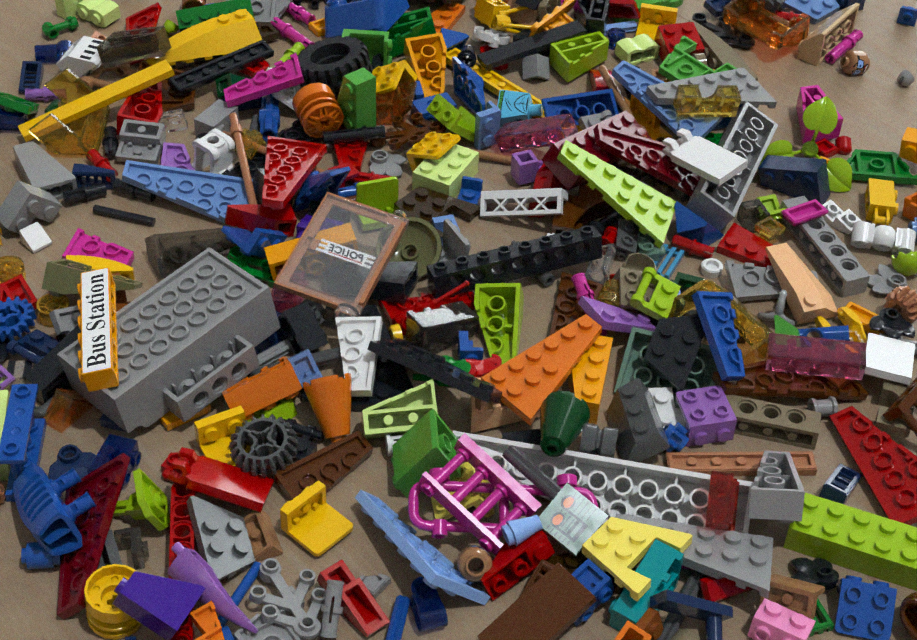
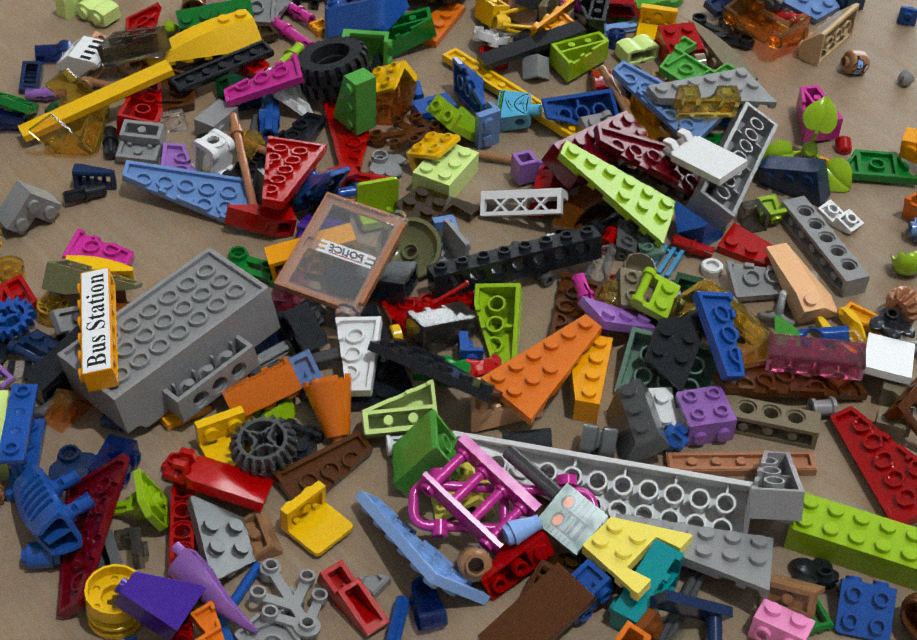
(34, 237): white slope -> none
(43, 170): light grey slope -> none
(52, 31): green bar -> none
(99, 161): red pin -> none
(124, 215): black bar -> none
(132, 191): black pin -> none
(172, 250): clear smoke wedge -> none
(253, 242): blue bracket -> none
(317, 109): orange wheel -> none
(329, 628): light grey pin -> none
(357, 134): black pin -> none
(428, 60): light orange wedge -> none
(454, 39): blue slope -> none
(467, 55): black cone -> none
(471, 189): blue bracket -> none
(535, 132): clear pink brick -> none
(561, 421): dark green cone -> none
(719, 589): red tile -> none
(722, 501): clear red window -> none
(769, 228): clear yellow tile -> none
(804, 212): dark pink tile -> none
(826, 148): red tile -> none
(838, 487): dark blue slope -> none
(847, 43): dark pink pin -> none
(880, 201): yellow brick -> none
(883, 237): white piece -> none
(886, 280): light grey plate -> none

